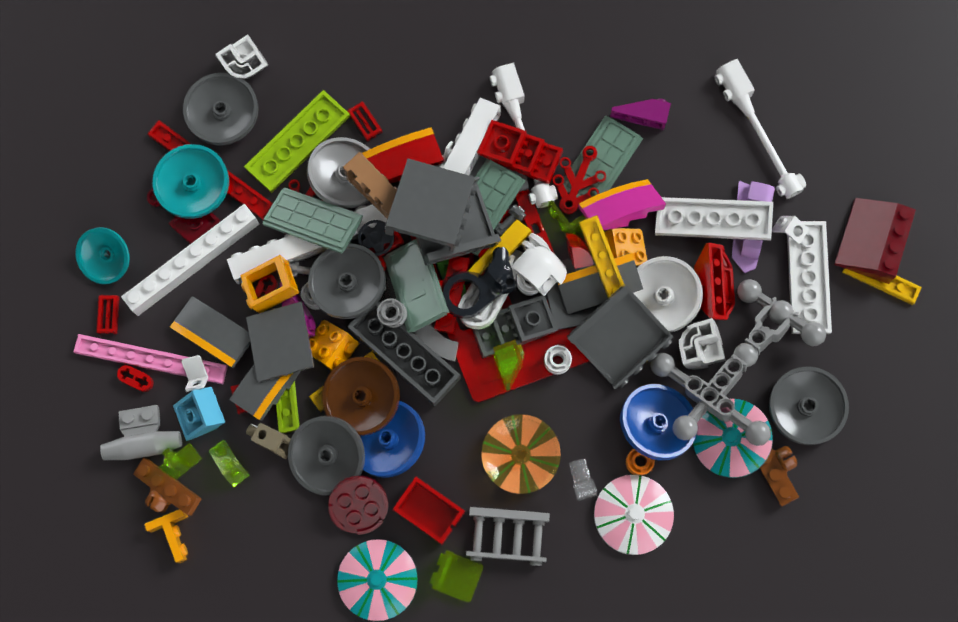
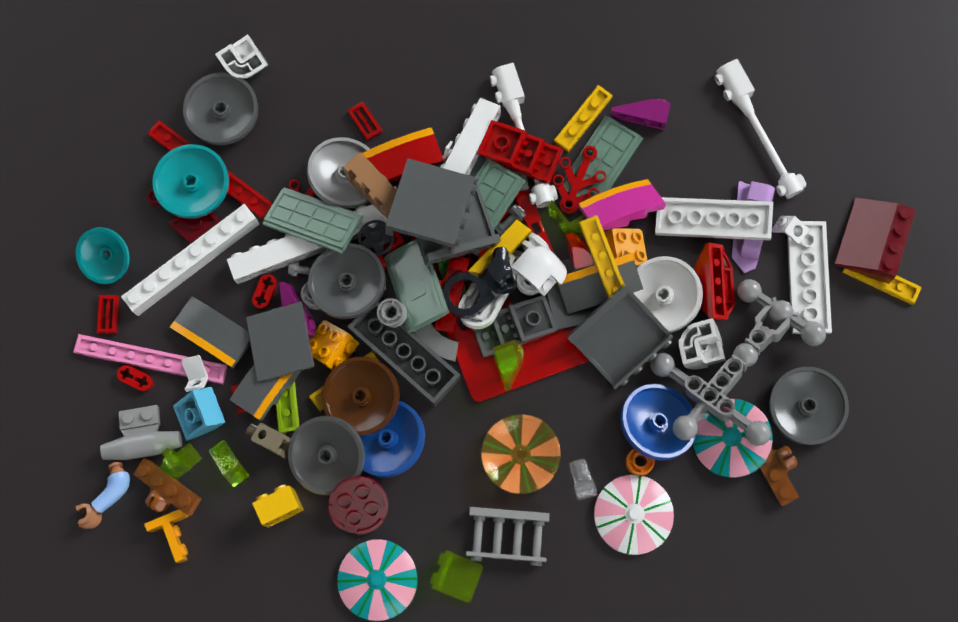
(116, 487): none -> piece
(275, 297): light orange window -> none
(277, 506): none -> yellow brick
(297, 141): lime plate -> none
(429, 510): red piece -> none
(561, 351): white wheel -> none
(583, 118): none -> yellow tile

